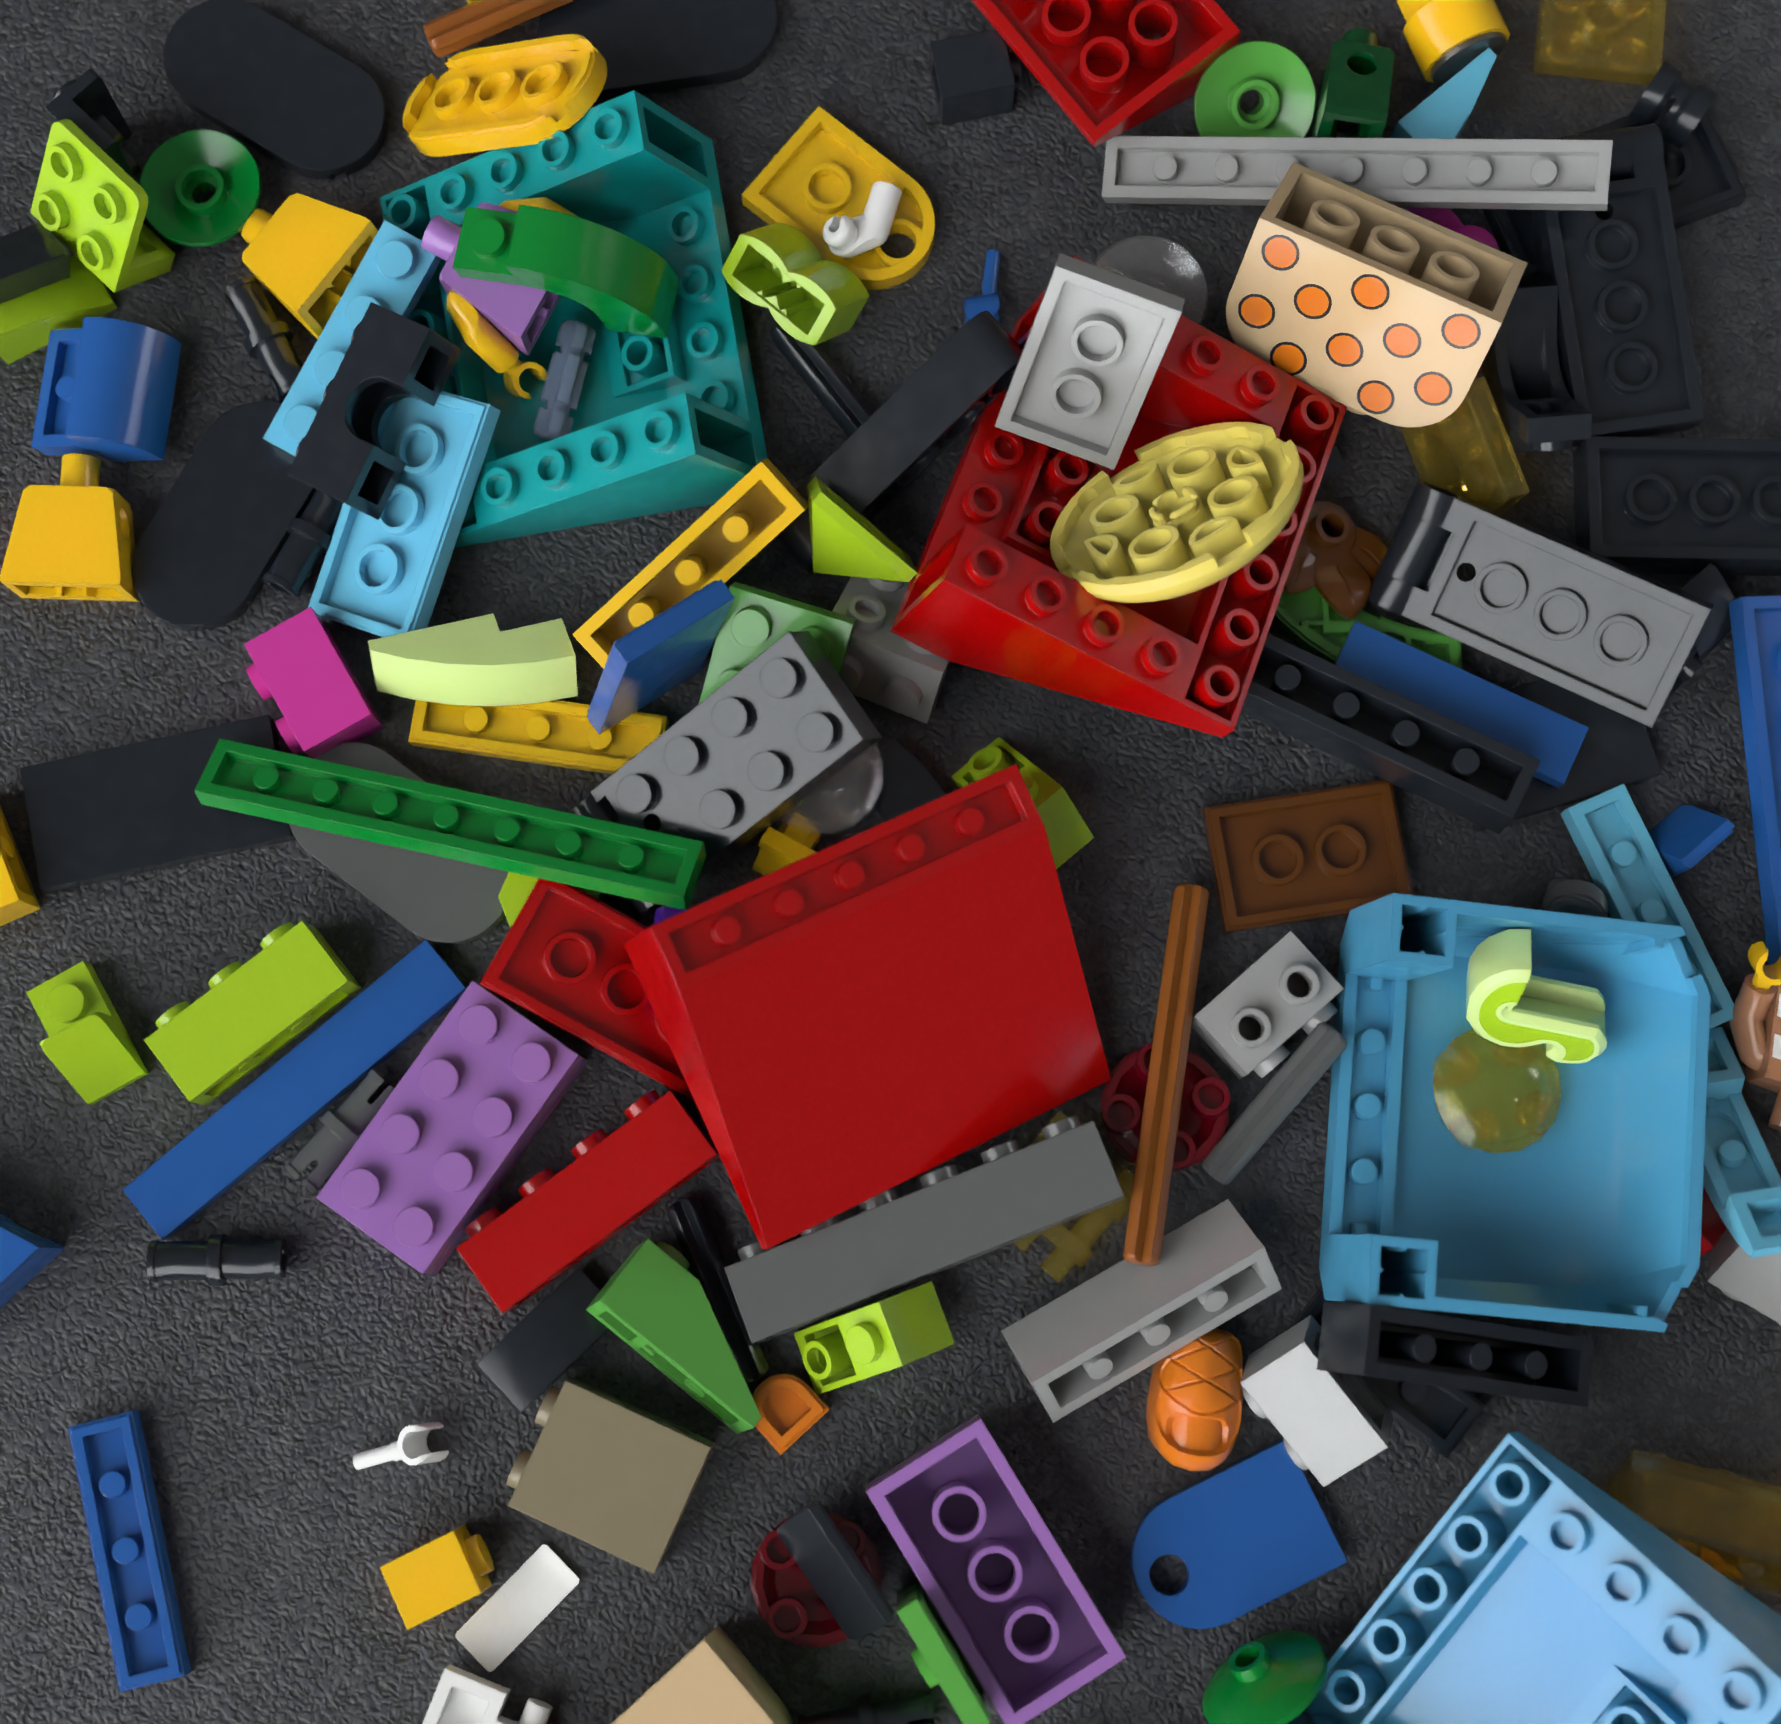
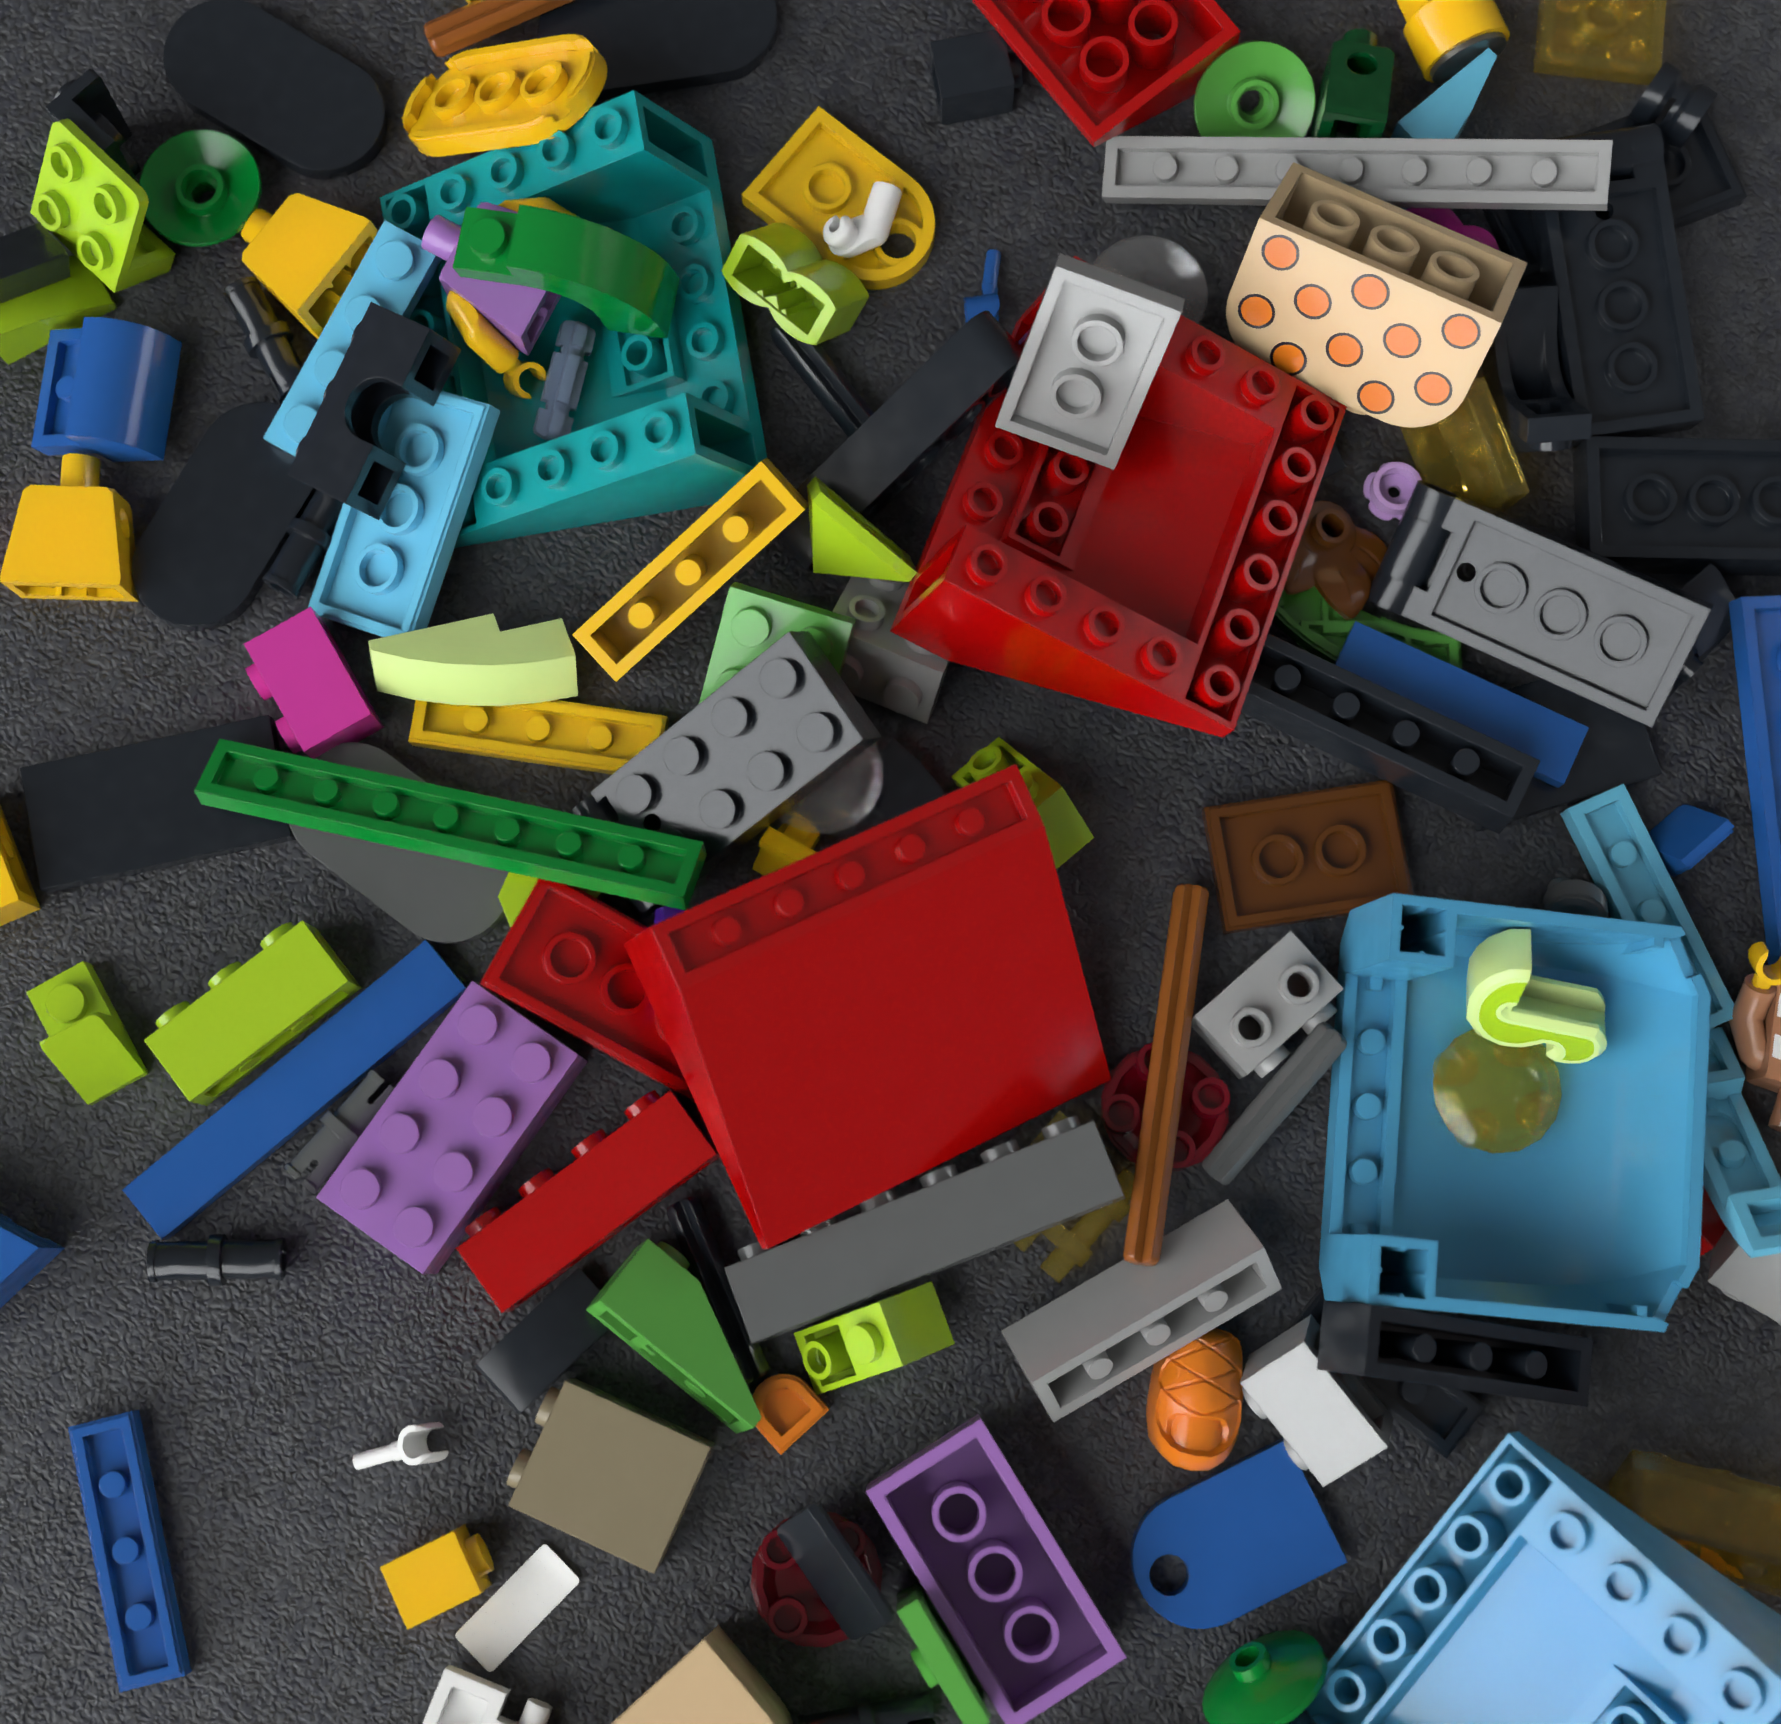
(659, 655): blue tile -> none
(1179, 514): light yellow brick -> none
(1390, 475): none -> lavender plate

